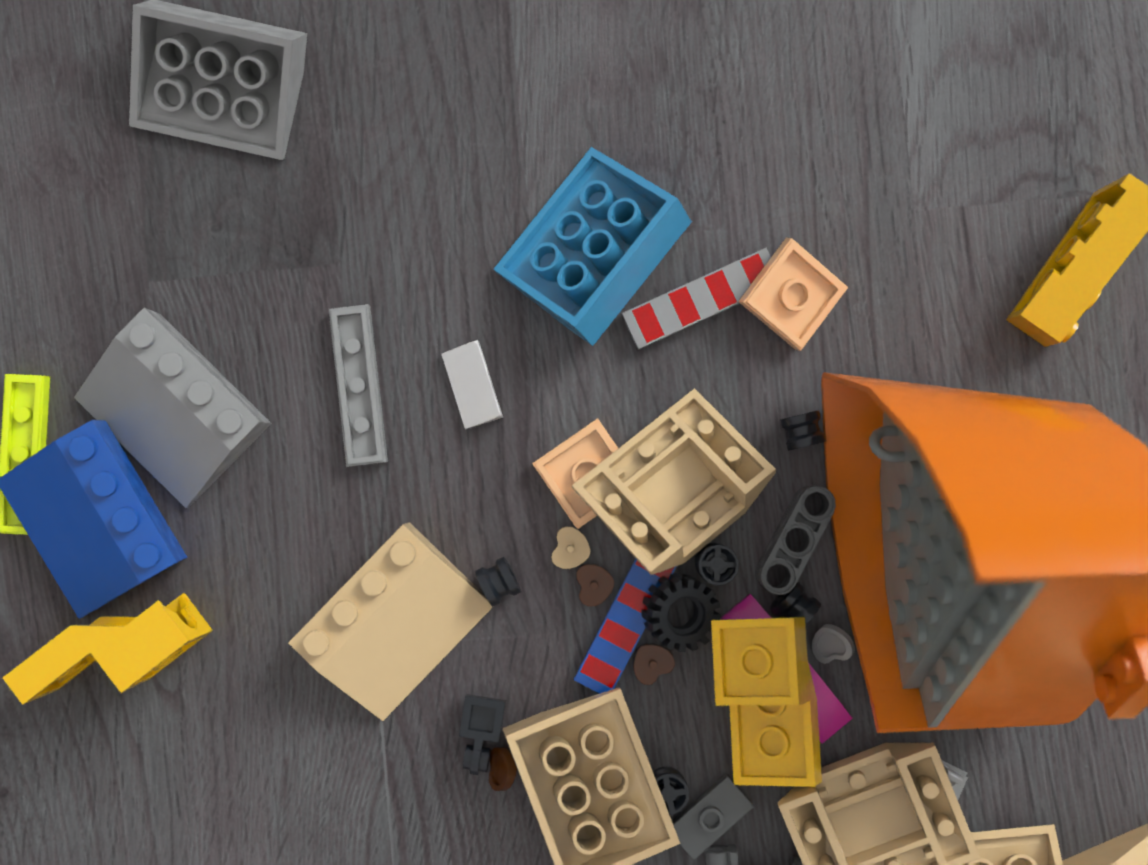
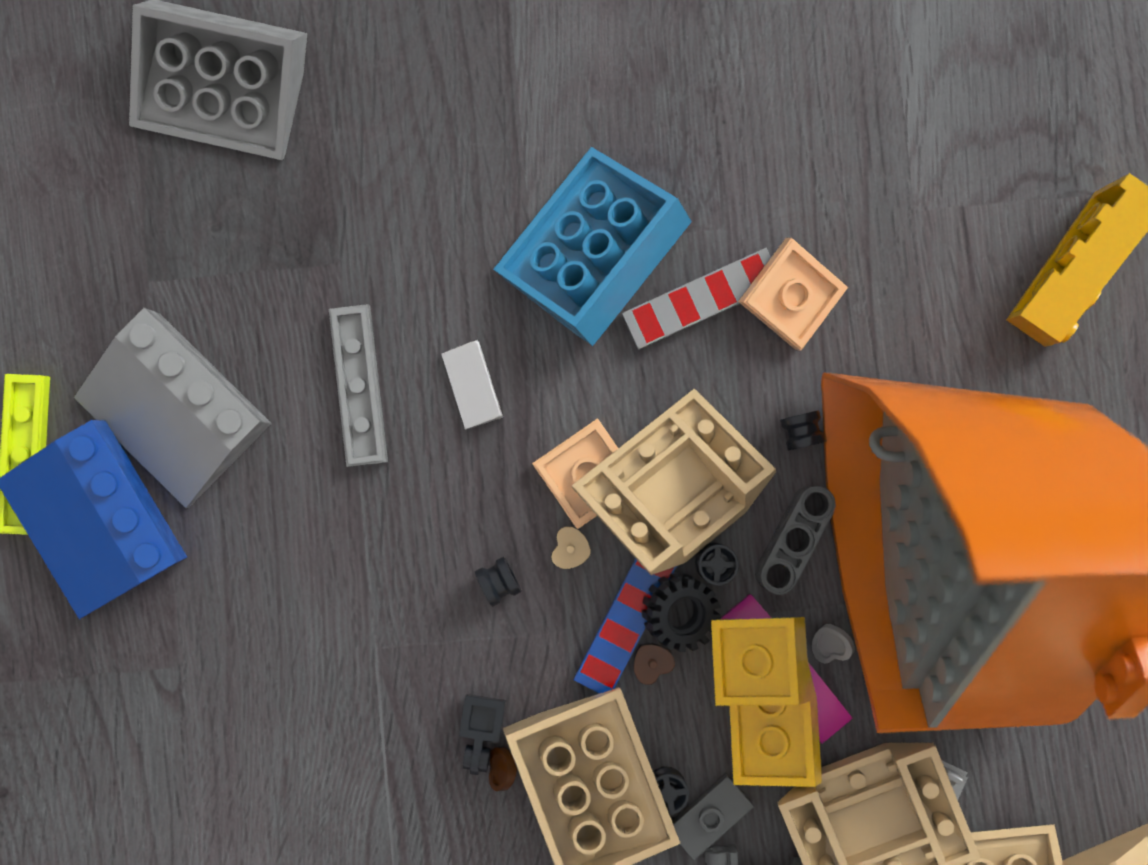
(123, 646): yellow piece -> none
(391, 622): tan slope -> none
(595, 584): reddish brown piece -> none
(795, 604): black wheel -> none

